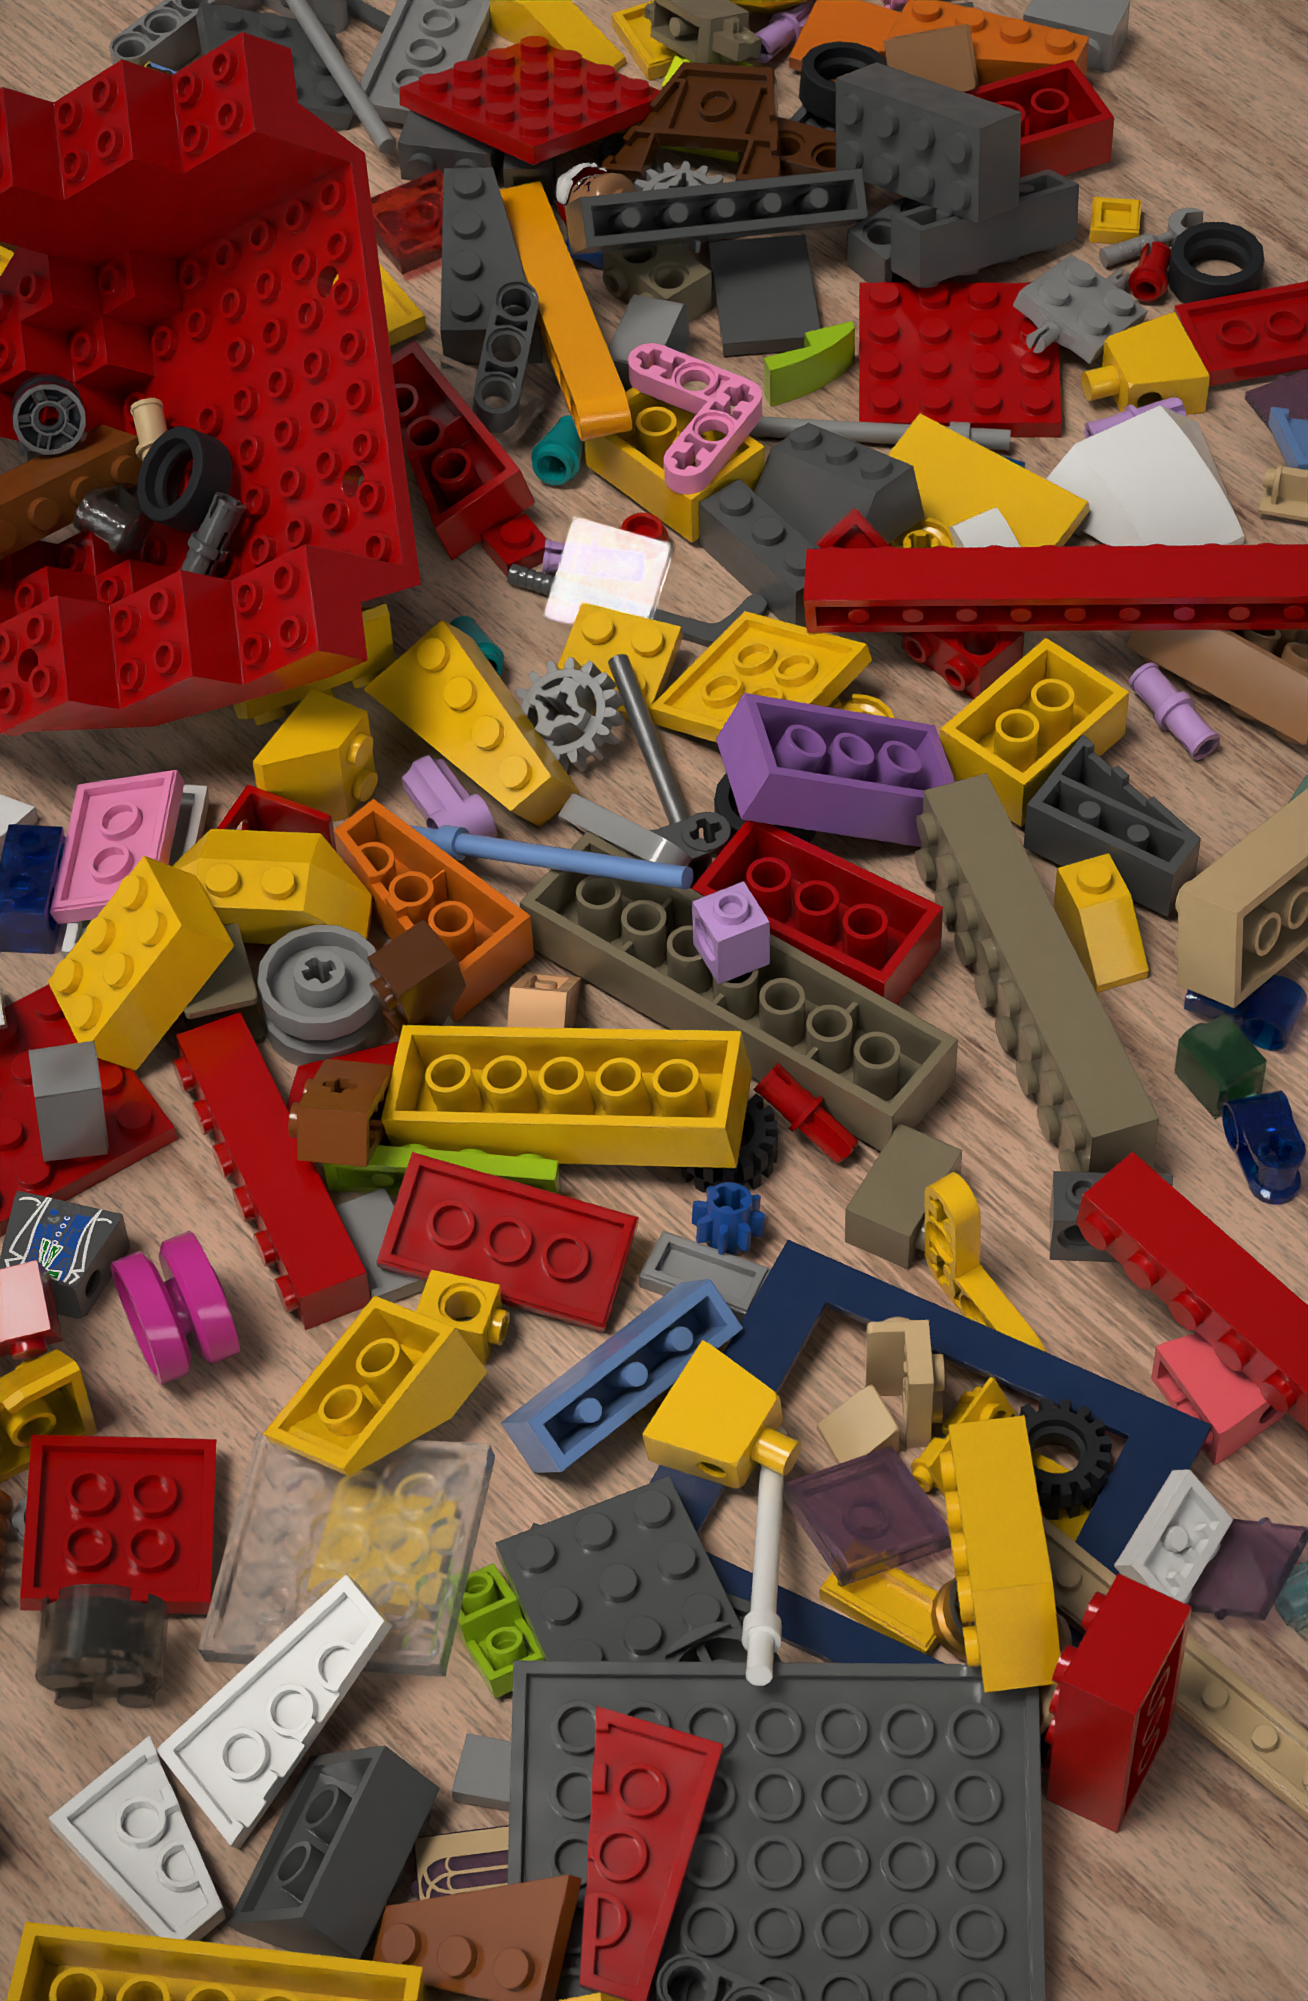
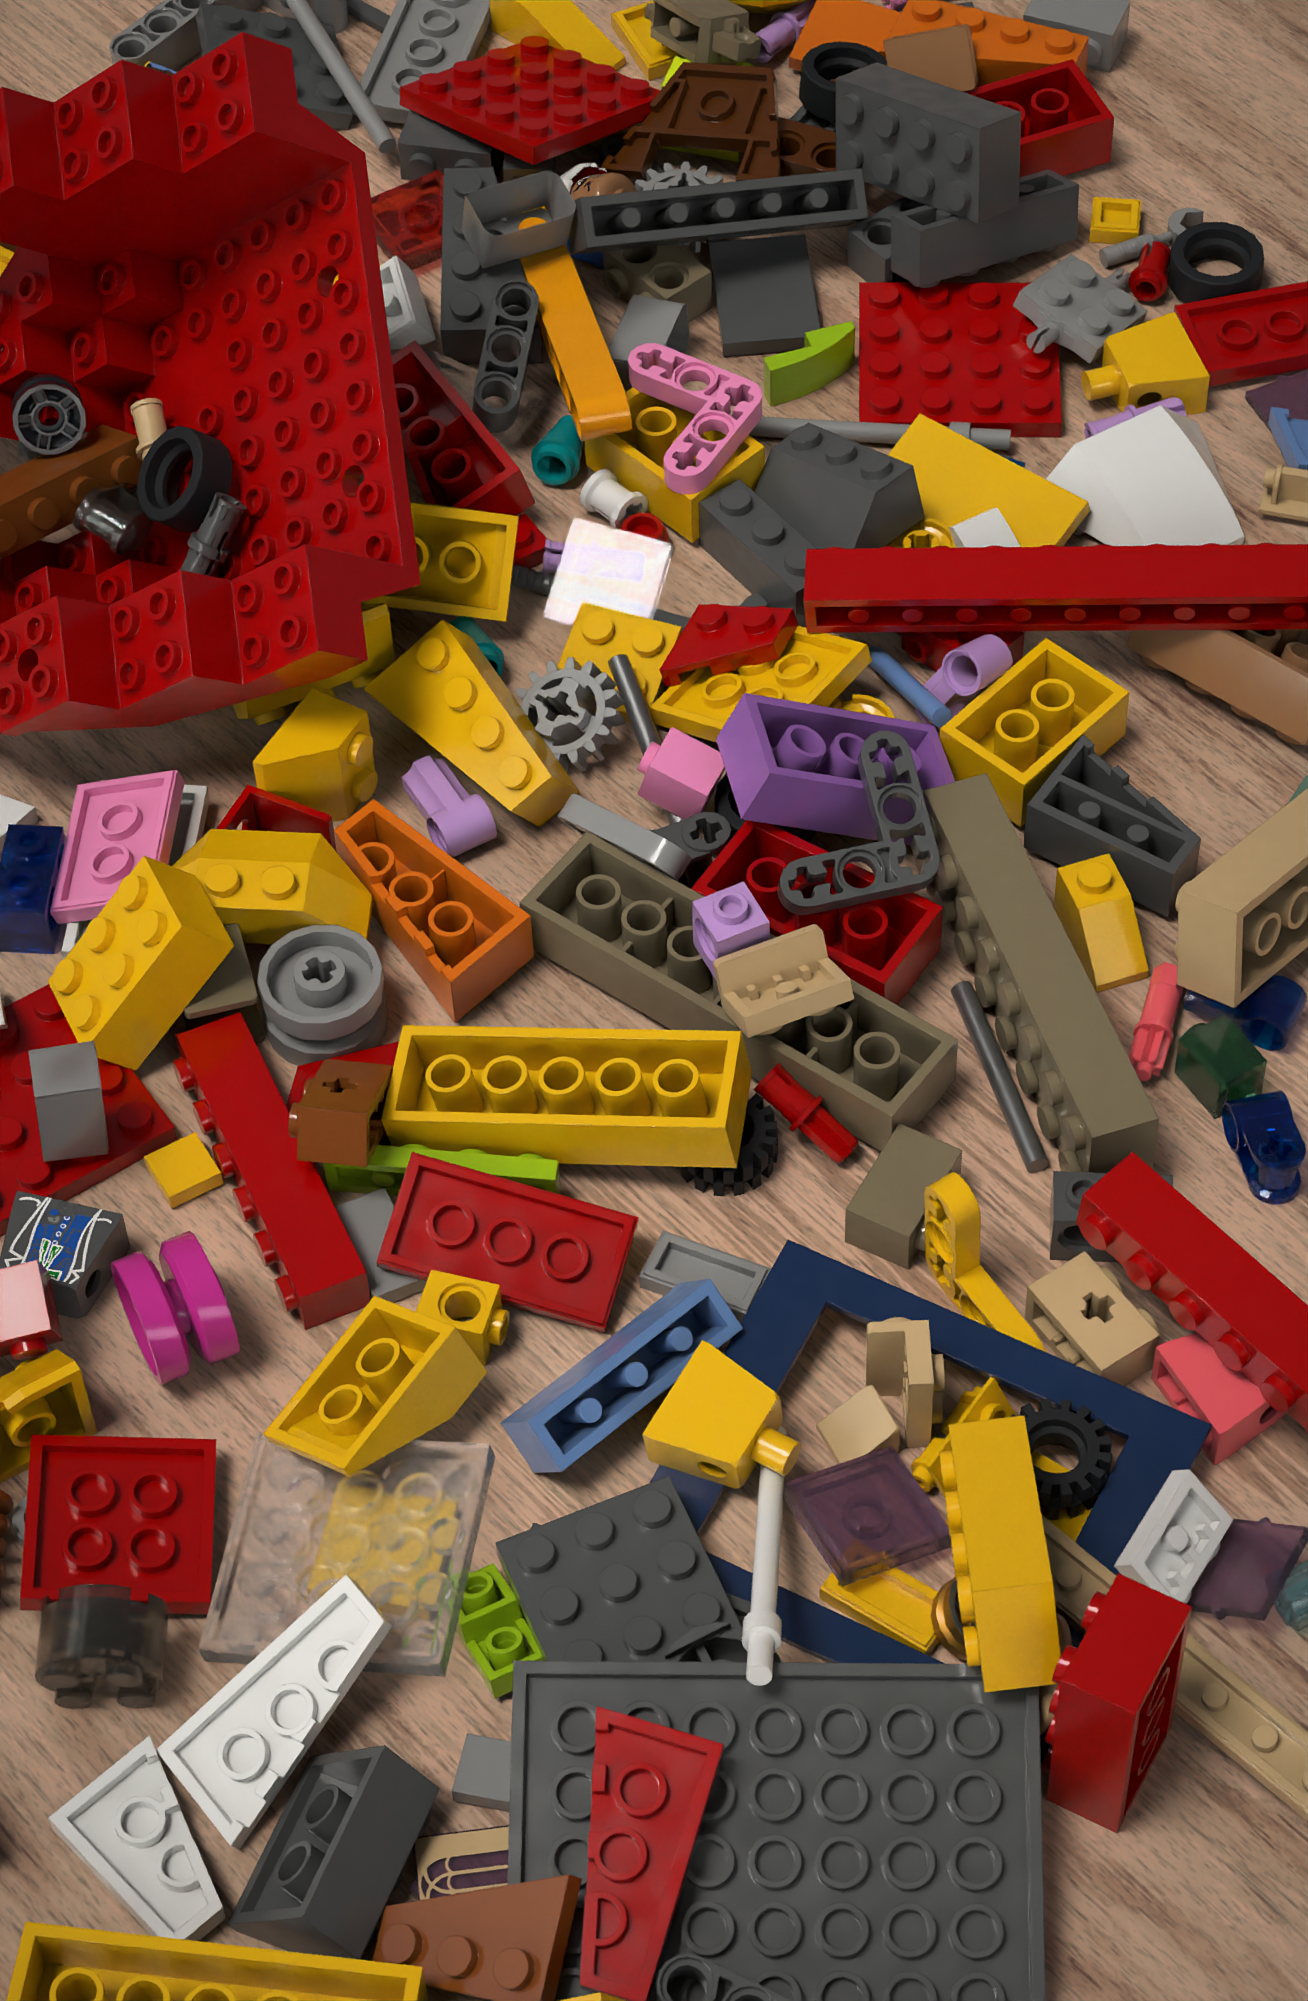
(183, 1170): none -> yellow tile
(404, 305): none -> white slope
(416, 979): reddish brown slope -> none
(460, 843): medium blue bar -> none
(461, 562): none -> yellow slope
(488, 205): none -> light grey piece
(544, 1001): light nougat slope -> none
(610, 498): none -> white bush
(680, 774): none -> bright pink brick
(728, 1218): blue gear -> none
(729, 639): none -> red wing
(780, 982): none -> tan bracket
(852, 532): red tile -> none
(880, 856): none -> dark grey beam
(909, 687): none -> medium blue bar
(968, 672): none -> lavender piece
(999, 1077): none -> flat silver bar
(1091, 1321): none -> tan brick
(1154, 1030): none -> coral piece
(1174, 711): lavender pin -> none

